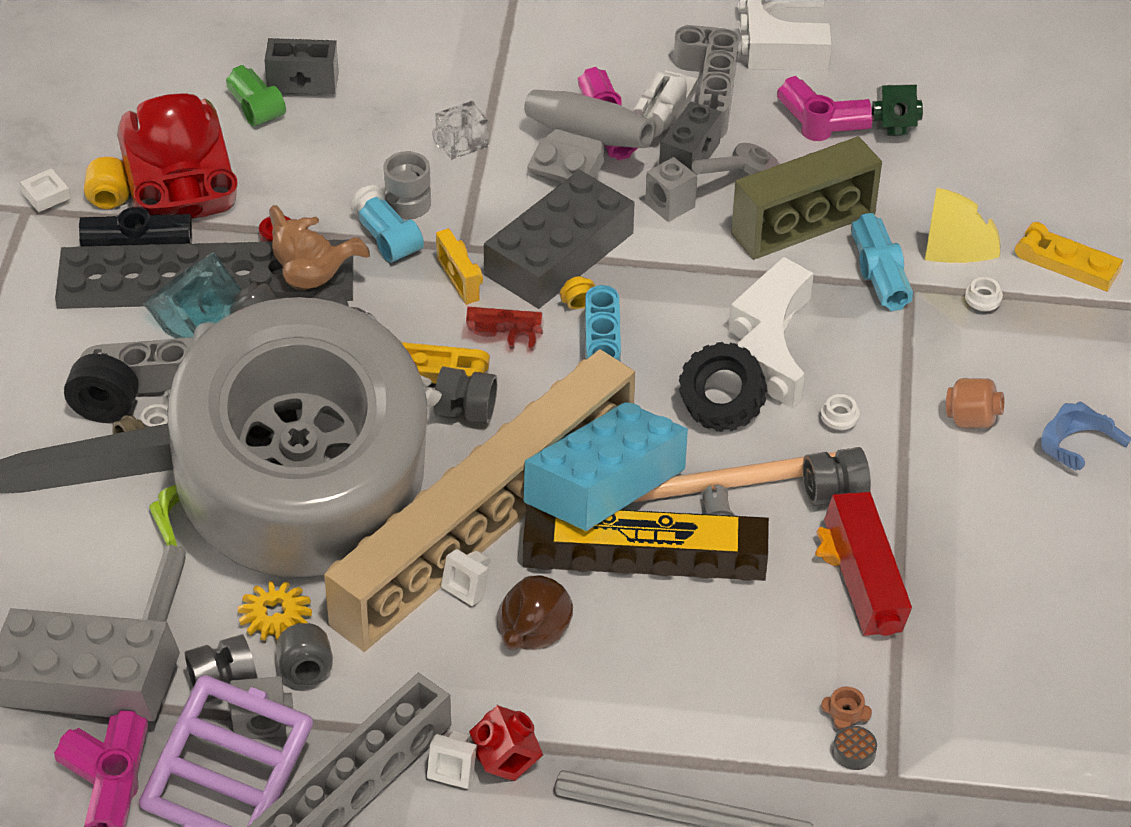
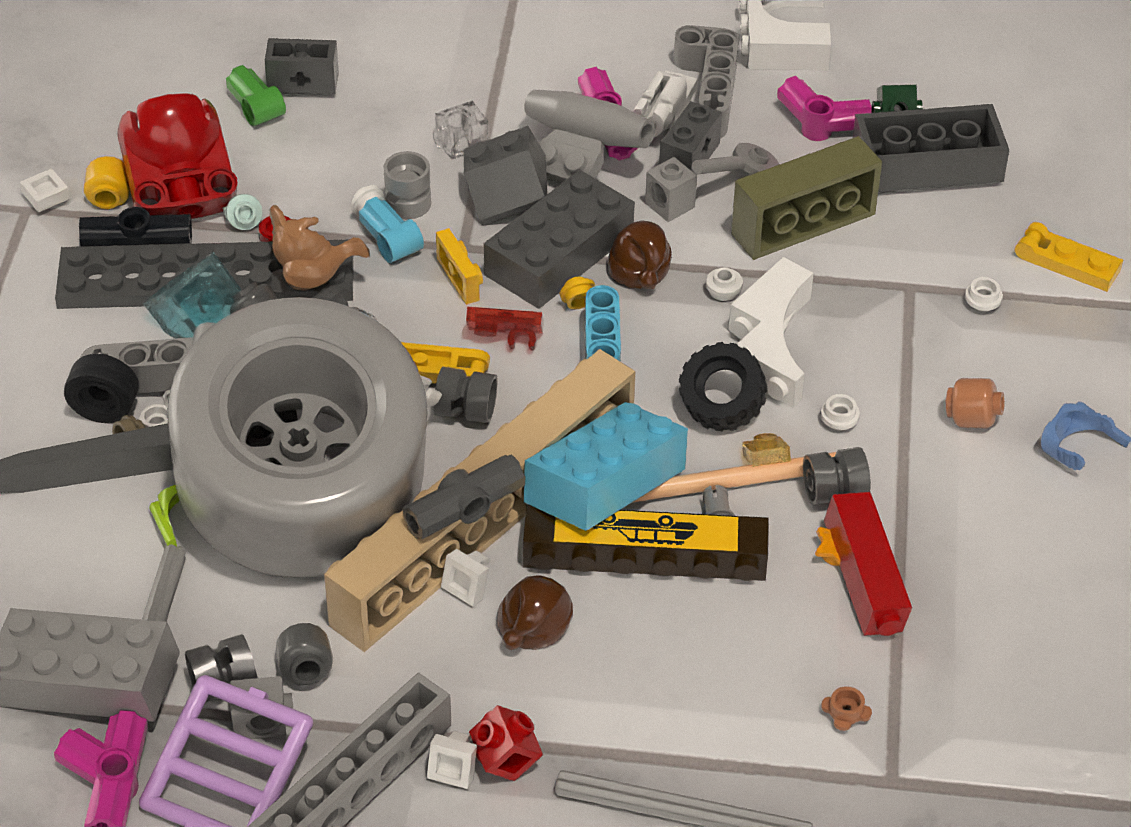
(243, 211): none -> light aqua plate
(273, 625): yellow gear -> none
(463, 496): none -> dark grey piece
(505, 174): none -> dark grey slope
(640, 255): none -> reddish brown piece
(724, 284): none -> white plate
(766, 450): none -> clear yellow plate
(855, 747): dark grey tile -> none
(881, 262): medium azure piece -> none
(935, 146): none -> dark grey brick
(959, 231): light yellow brick -> none

